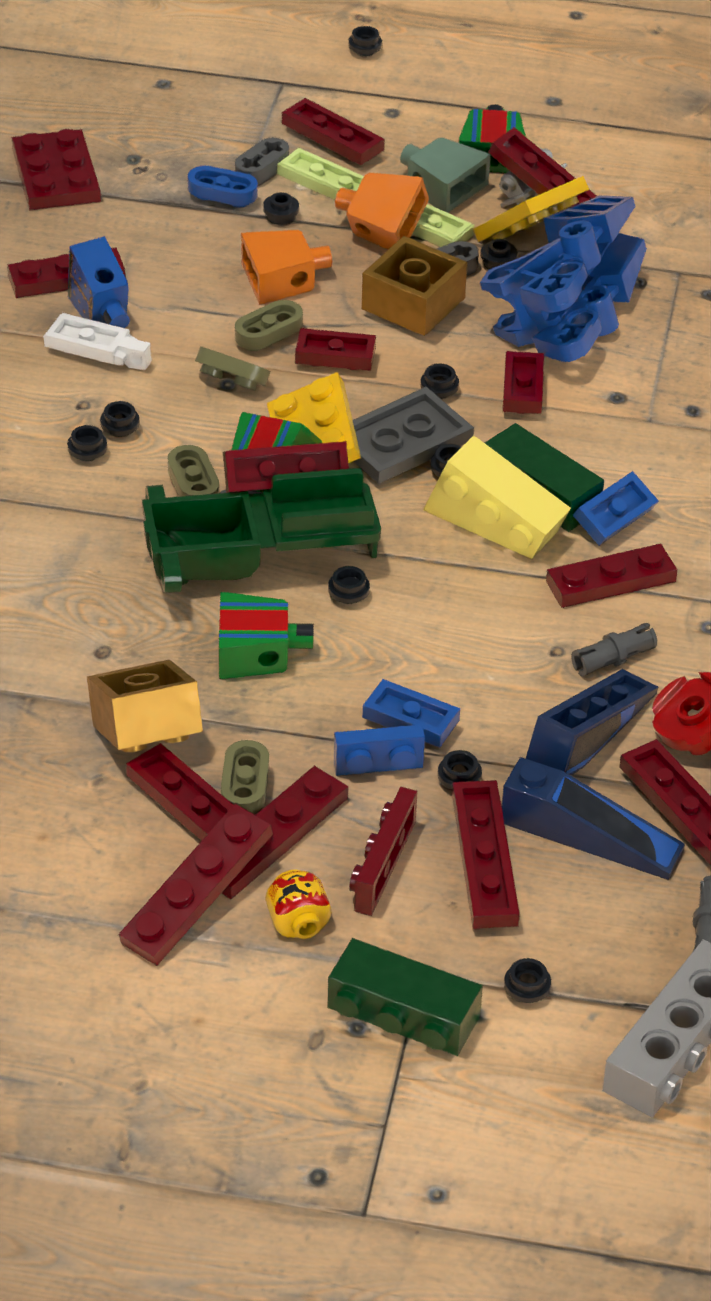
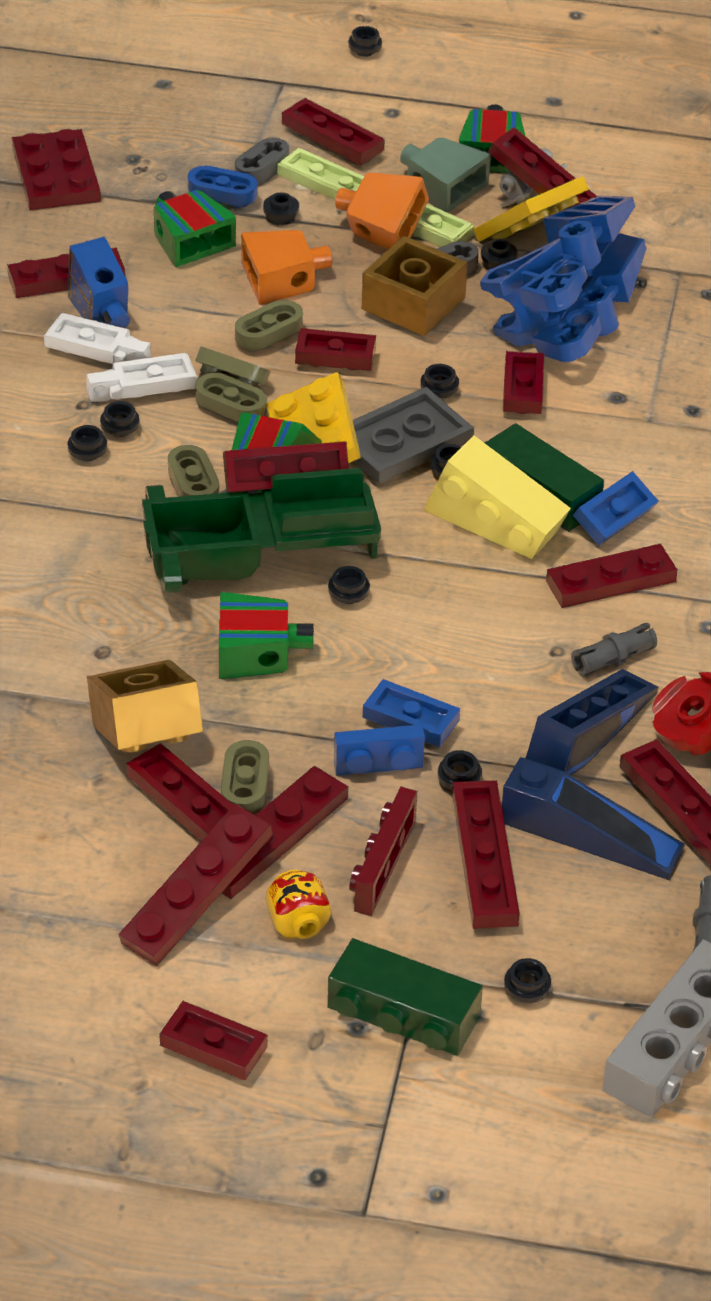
(142, 378): none -> white hinge
(192, 226): none -> green torso
(213, 1040): none -> dark red plate
(229, 396): none -> olive plate

